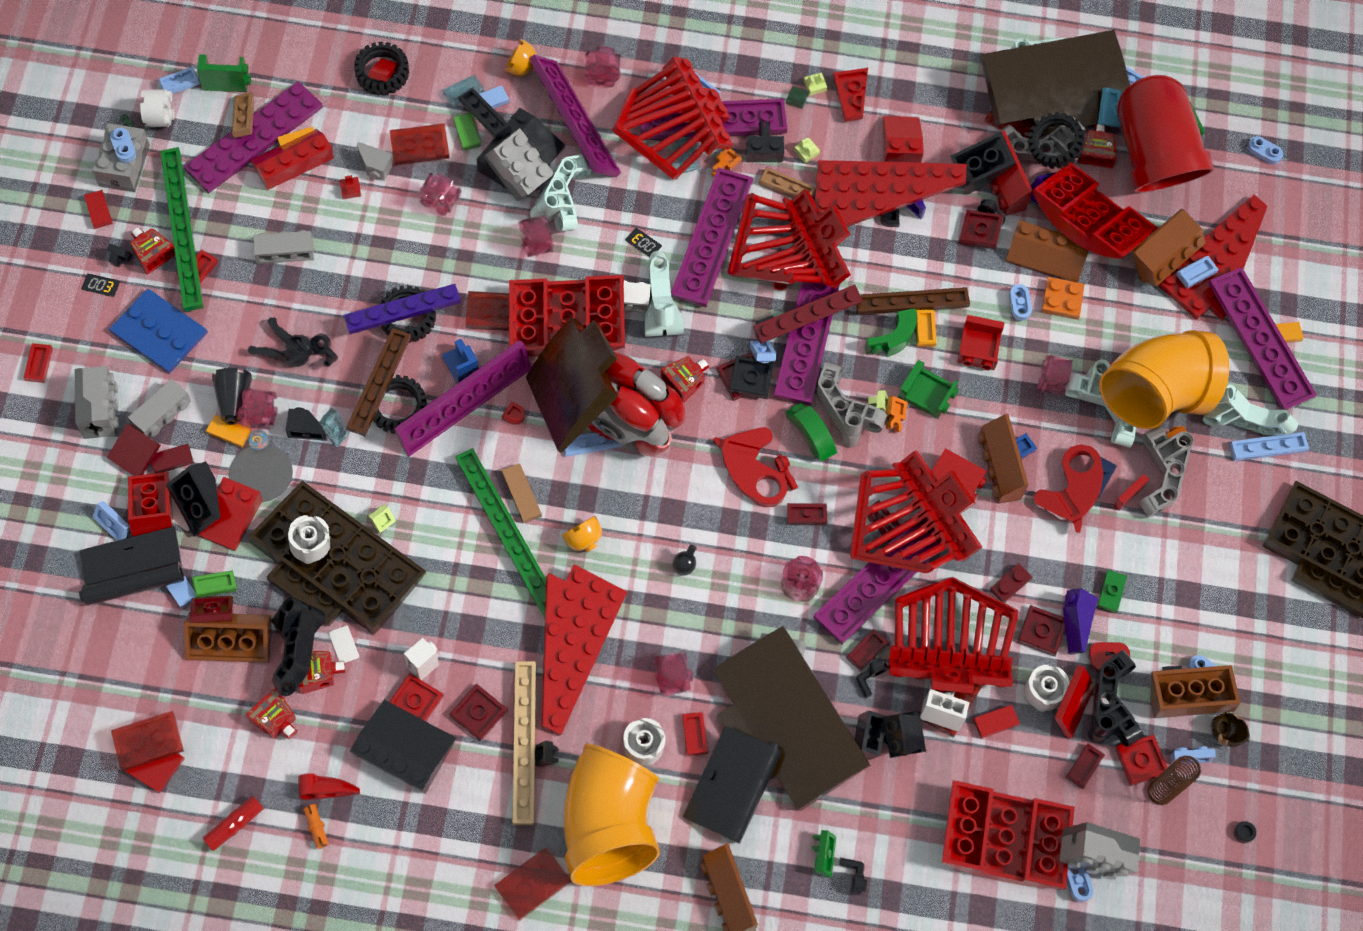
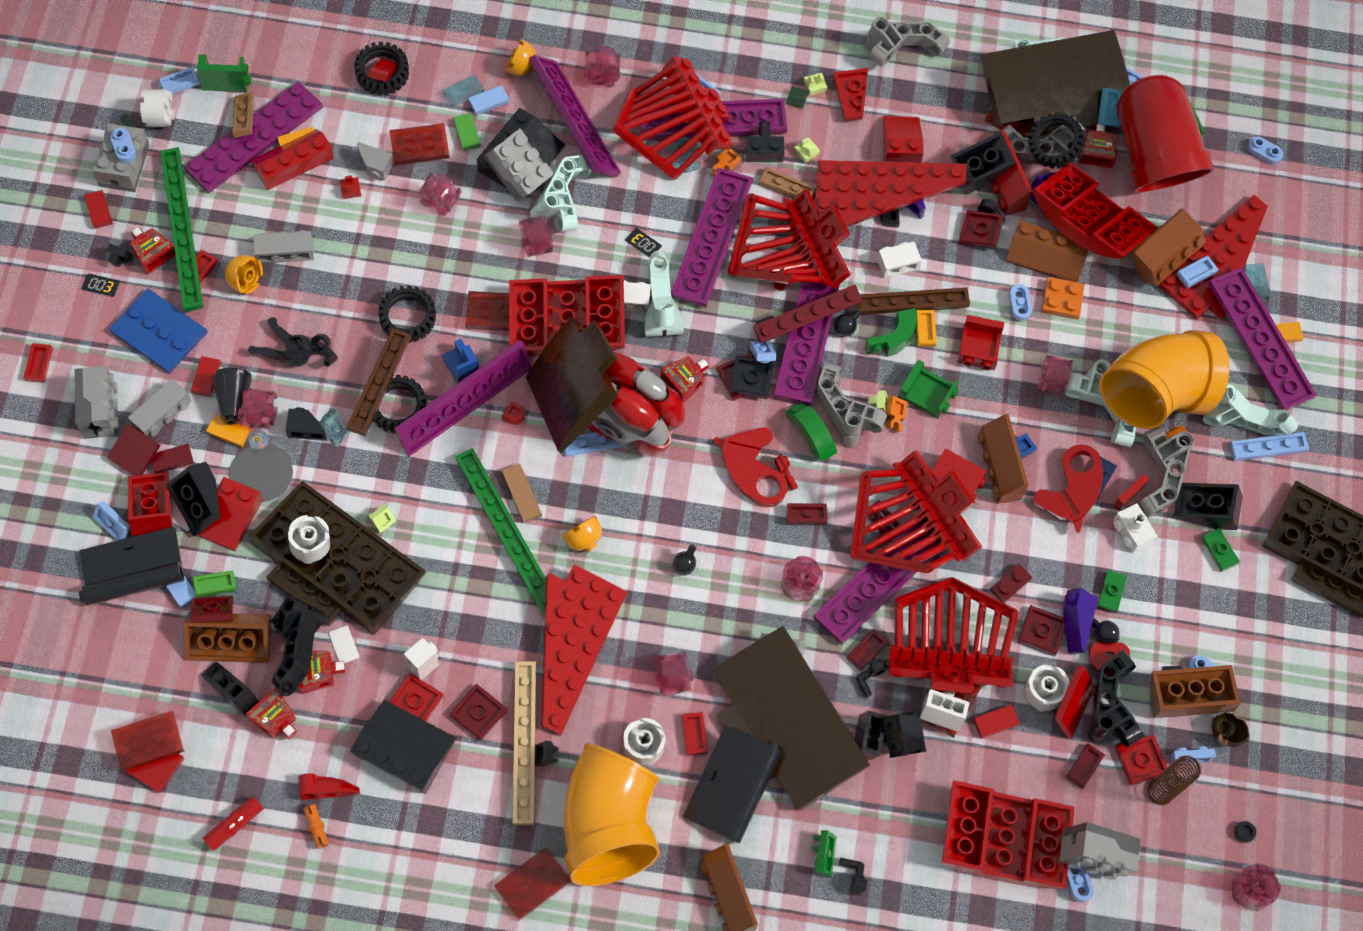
(203, 381): none -> red tile
(230, 688): none -> black slope
(243, 273): none -> light orange cylinder
(402, 308): dark purple plate -> none
(484, 113): black tile -> none
(846, 324): none -> black piece
(888, 37): none -> light grey connector
(899, 259): none -> white brick
(1106, 631): none -> black piece
(1134, 528): none -> white brick
(1210, 505): none -> black slope
(1220, 550): none -> green plate
(1258, 278): none -> clear light blue plate
(1266, 889): none -> clear pink brick

